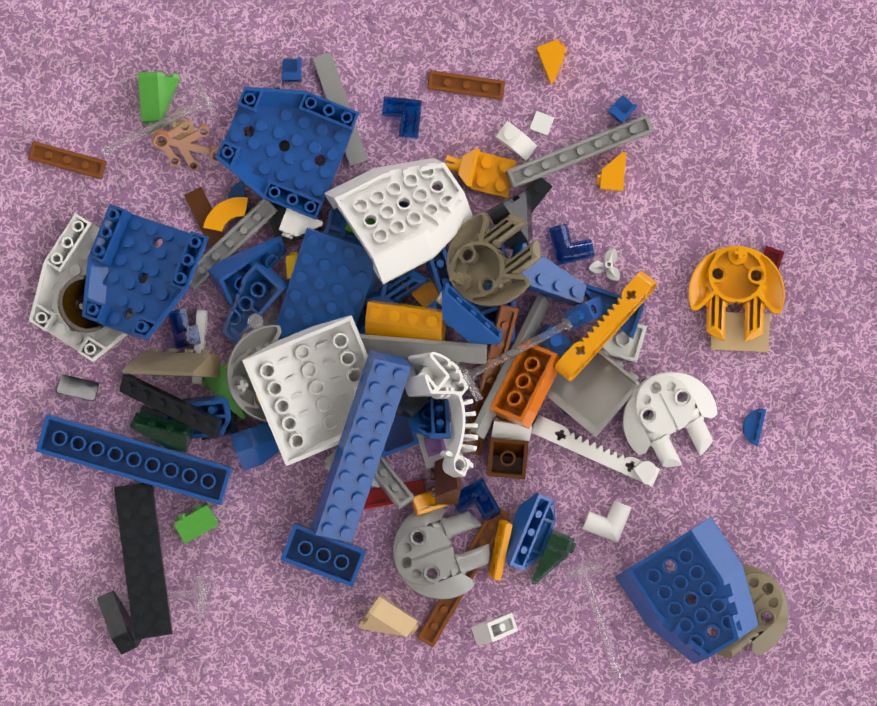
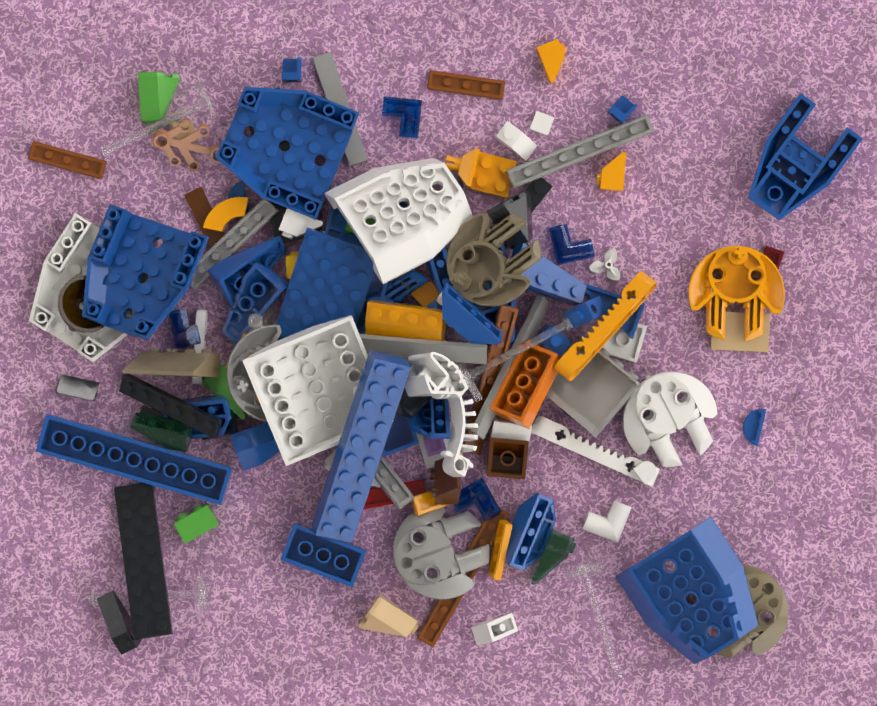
(793, 171): none -> blue wedge

